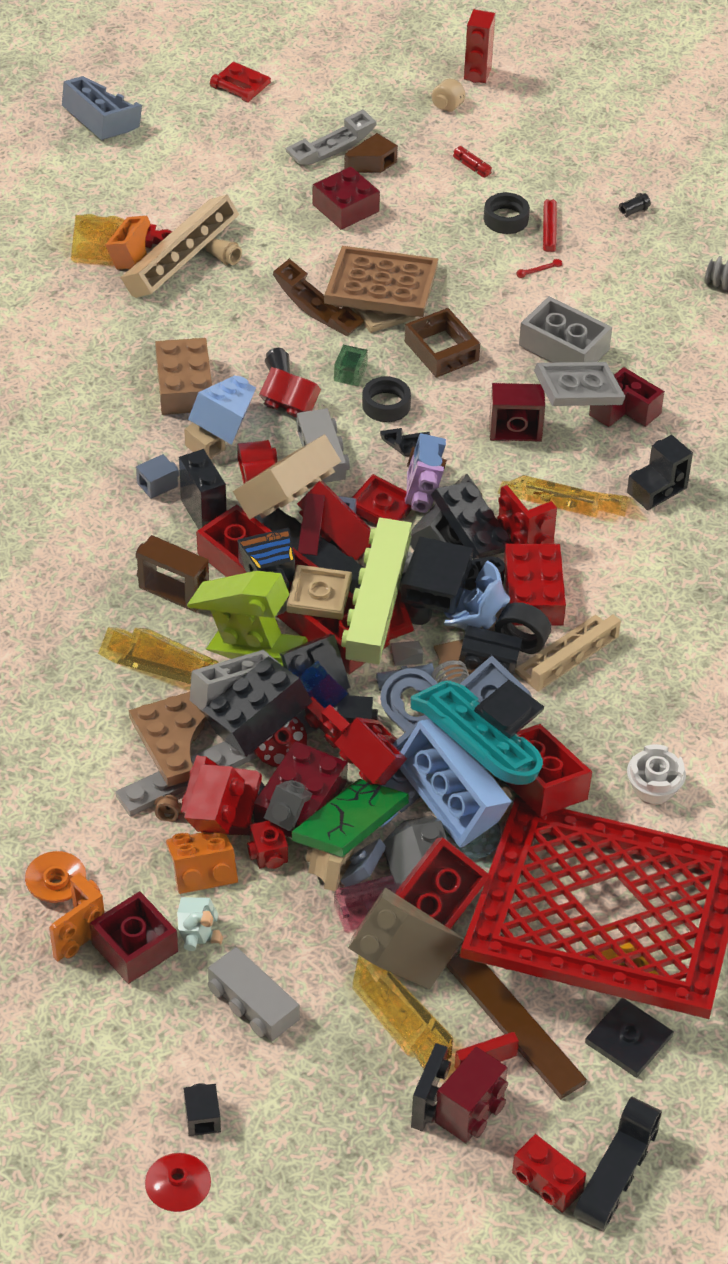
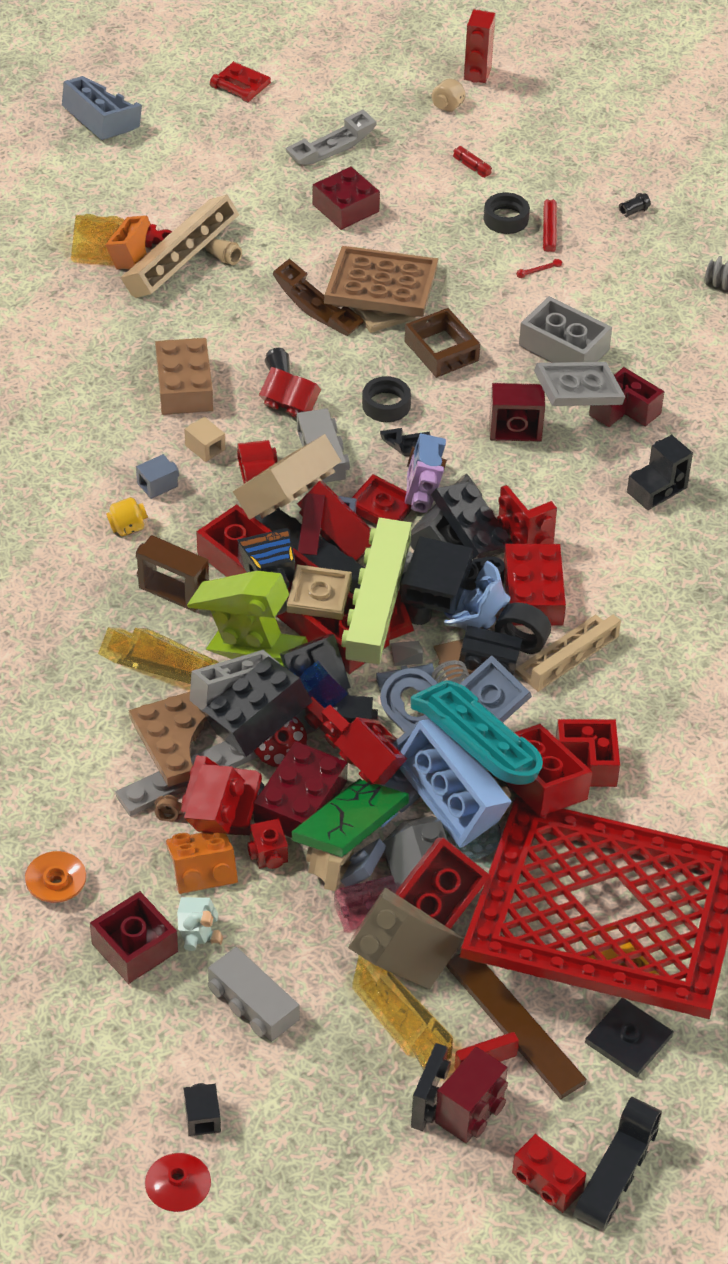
(74, 927): orange bracket -> none
(127, 516): none -> yellow head
(201, 488): black brick -> none
(223, 407): light blue wedge -> none
(287, 804): dark grey bracket -> none
(350, 365): clear green brick -> none
(372, 155): reddish brown slope -> none
(509, 709): black piece -> none
(567, 497): clear yellow wedge -> none
(595, 745): none -> red brick
(656, 774): white cone -> none

